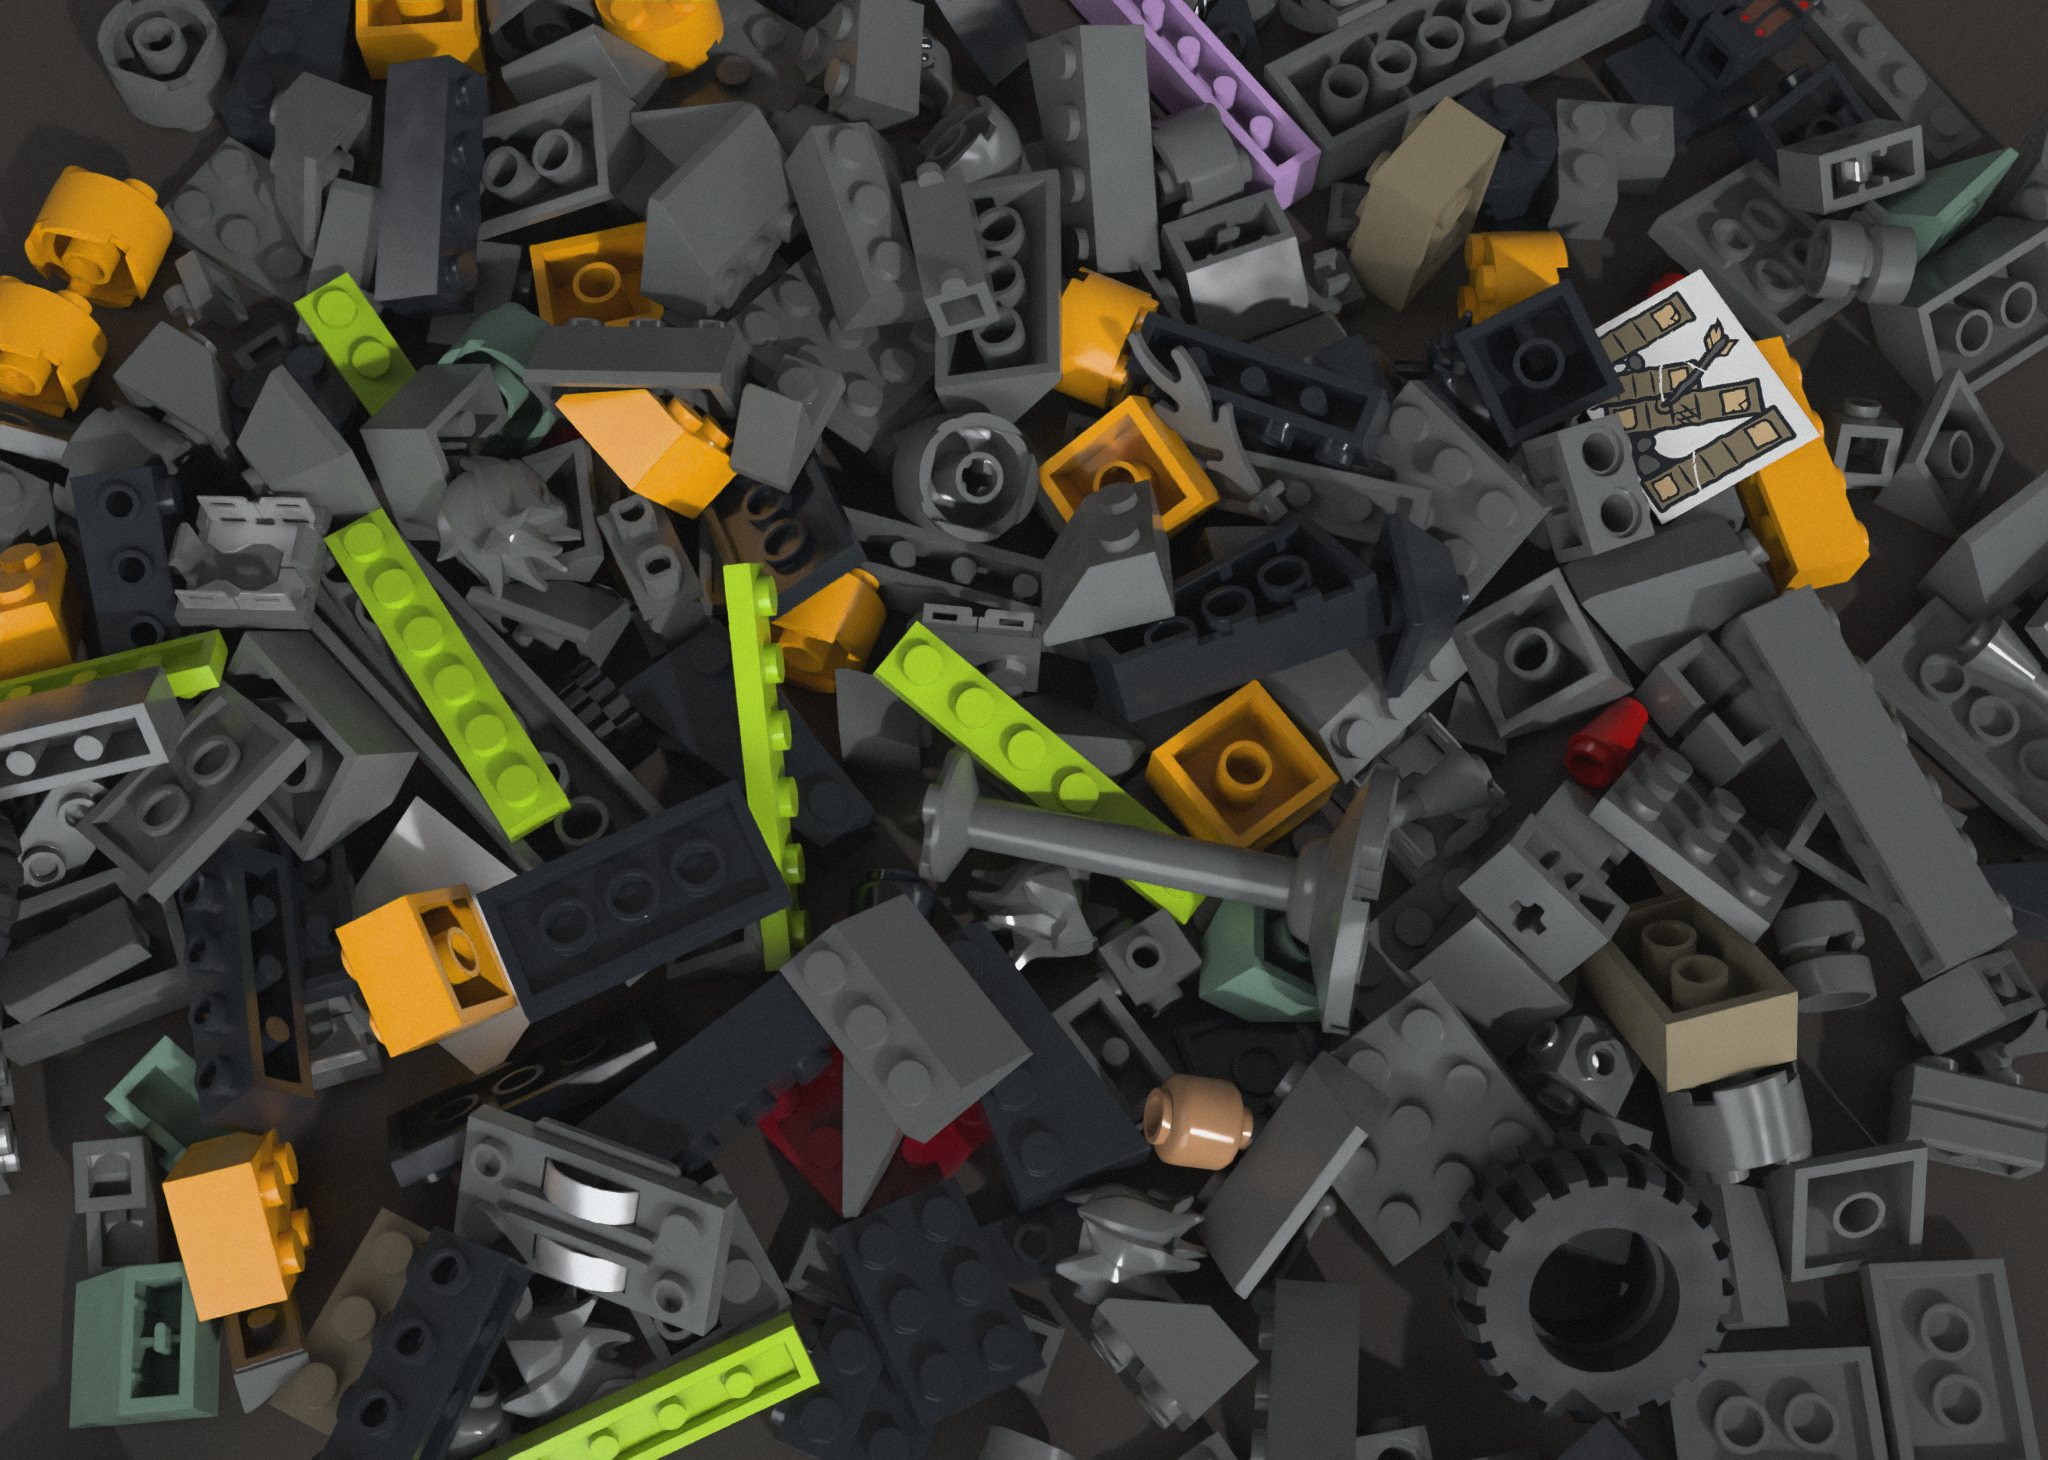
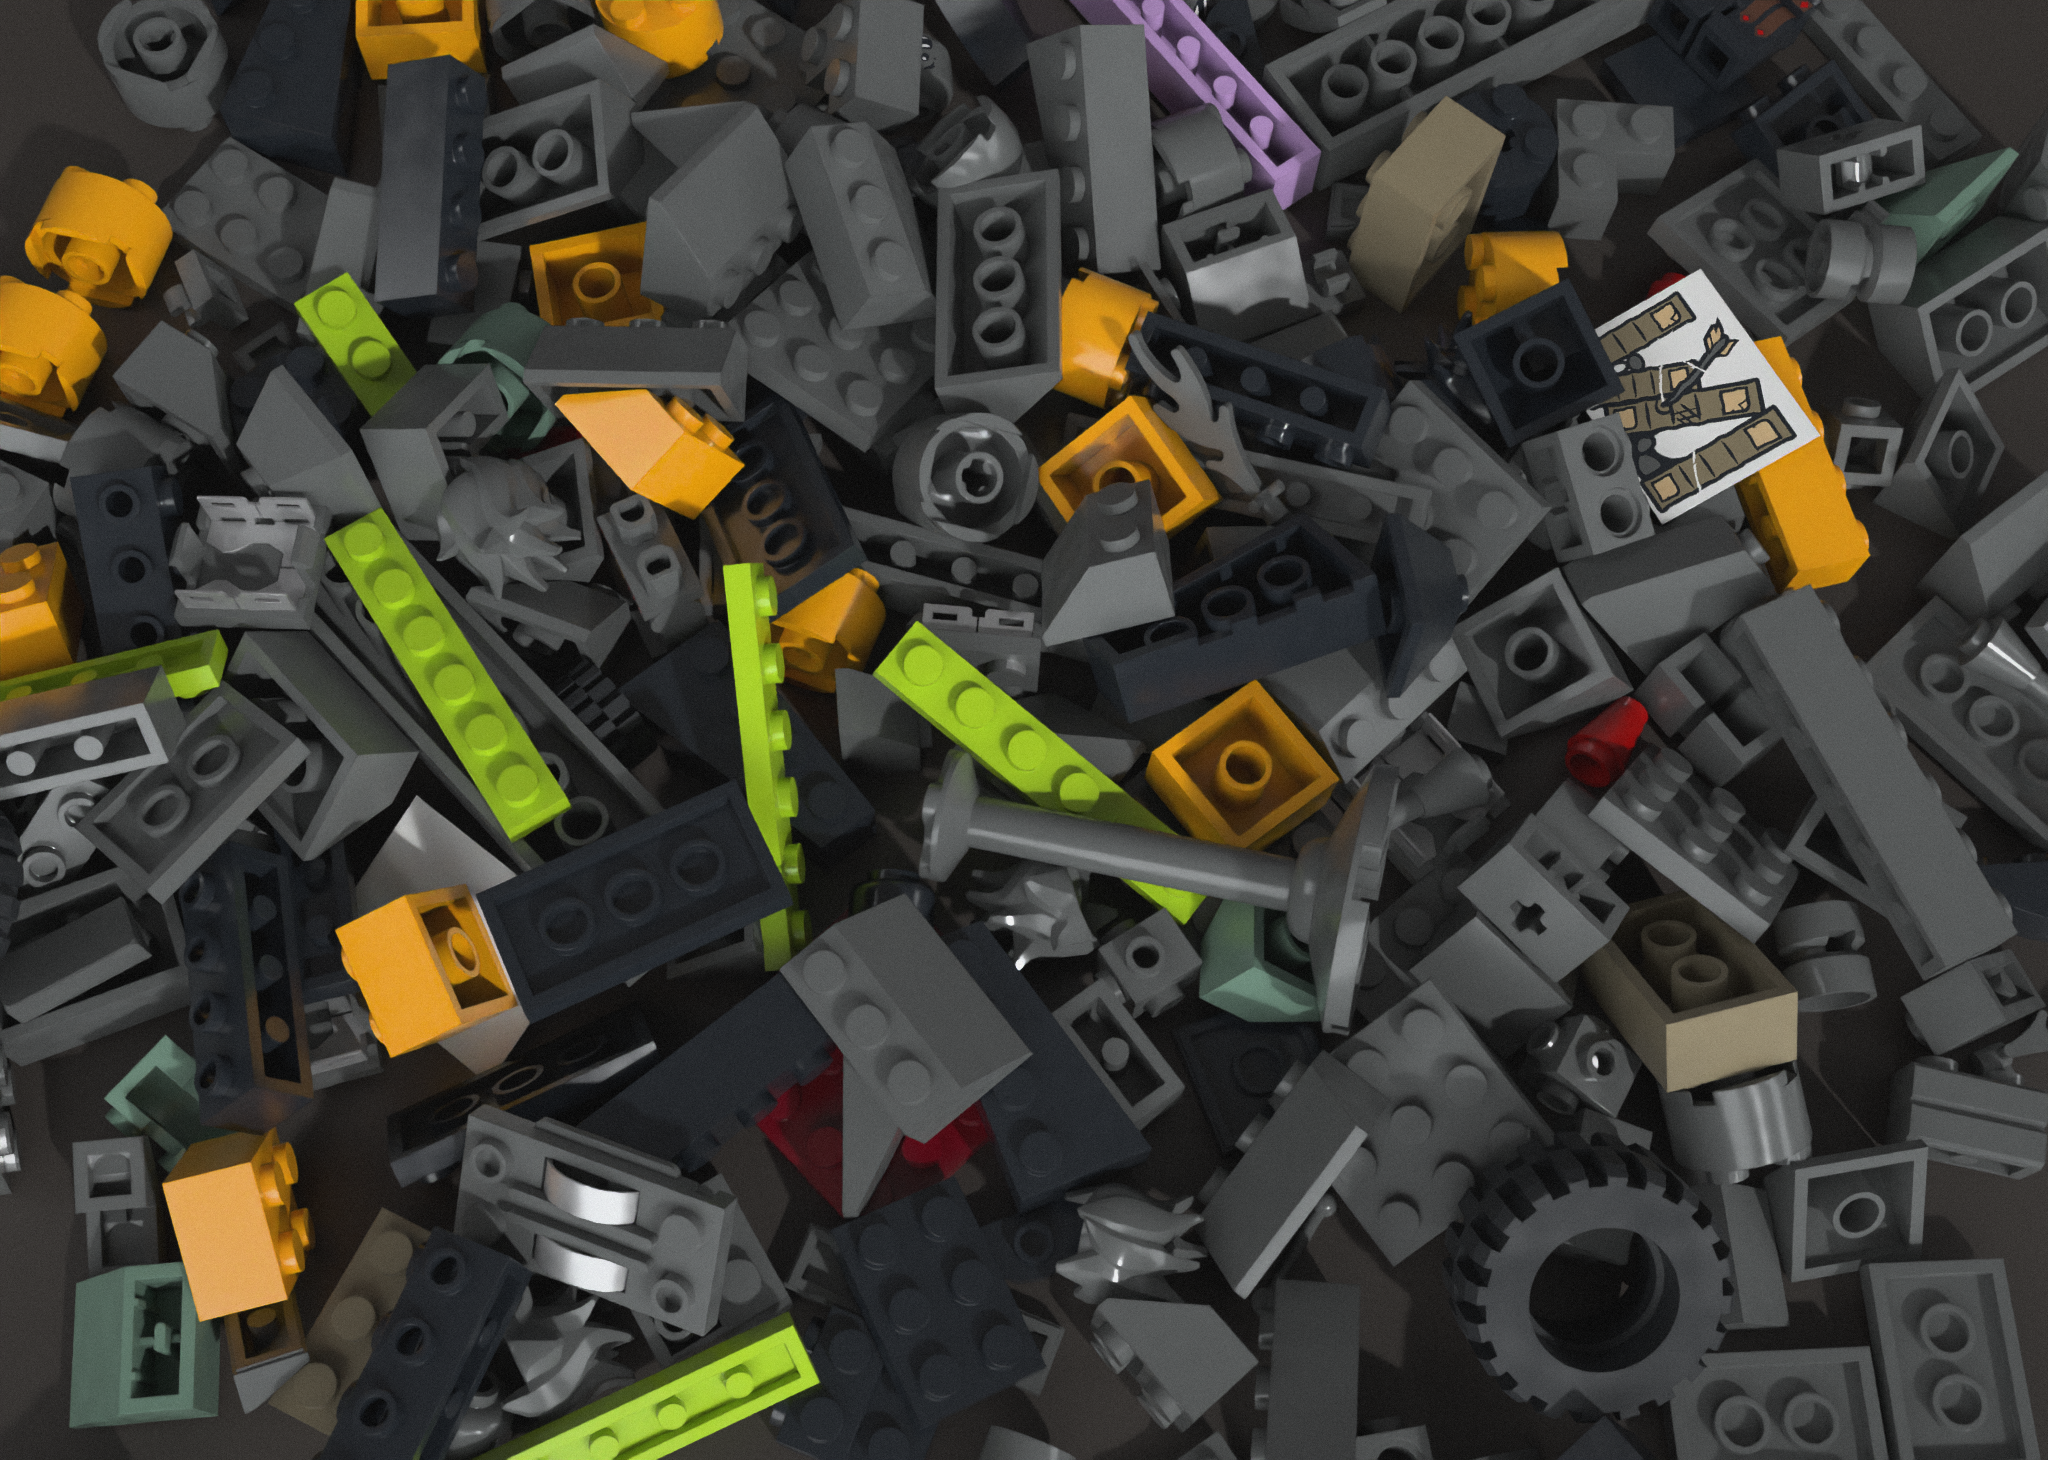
(318, 137): dark grey slope -> none
(784, 421): dark grey slope -> none
(949, 250): dark grey brick -> none
(1197, 1121): medium nougat head -> none

